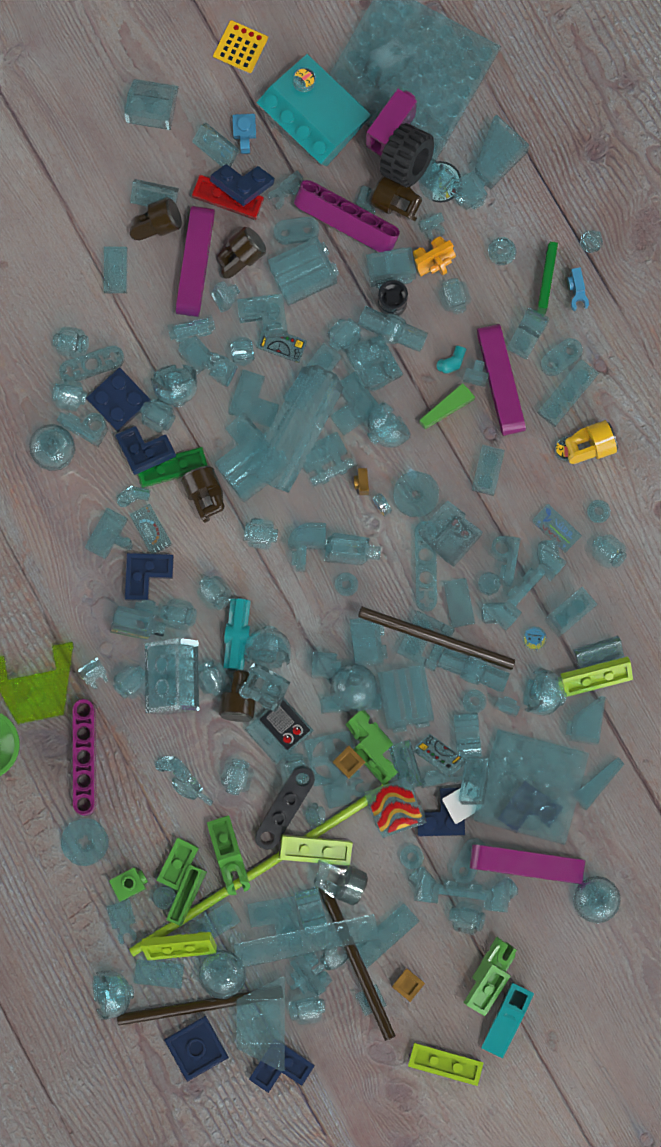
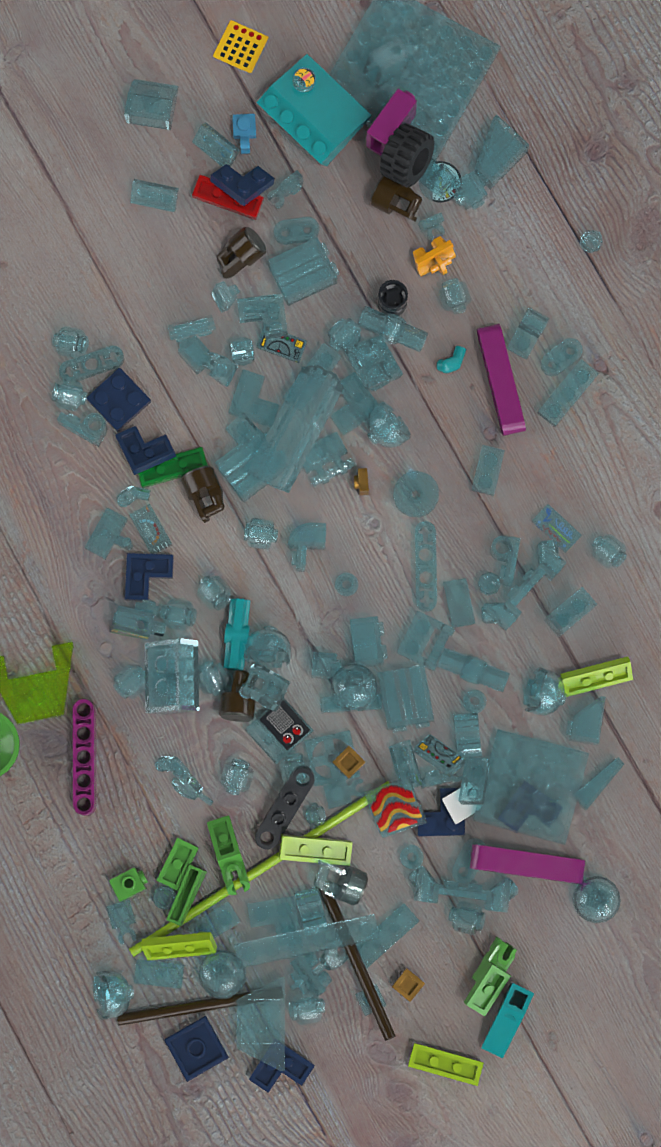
(56, 456): clear light blue cylinder -> none
(77, 830): clear light blue plate -> none
(92, 671): clear light blue tile -> none
(115, 269): clear light blue plate -> none
(157, 415): clear light blue head -> none
(160, 219): dark brown piece -> none
(175, 385): clear light blue cylinder -> none
(195, 261): magenta beam -> none
(340, 549): clear light blue torso -> none
(346, 216): magenta beam -> none
(362, 199): clear light blue arm -> none
(372, 746): bright green plate -> none
(382, 504): clear light blue tile -> none
(391, 265): clear light blue brick -> none
(436, 638): dark brown piece -> none
(450, 533): clear light blue slope -> none
(457, 399): bright green piece -> none
(476, 376): clear light blue tile -> none
(502, 259): clear light blue piece -> none
(507, 706): clear light blue plate -> none
(534, 638): clear light blue tile -> none
(547, 277): green tile -> none
(561, 450): tile -> none
(576, 283): dark azure plate -> none
(598, 518): clear light blue plate -> none
(599, 652): clear light blue plate -> none
(601, 441): yellow piece -> none

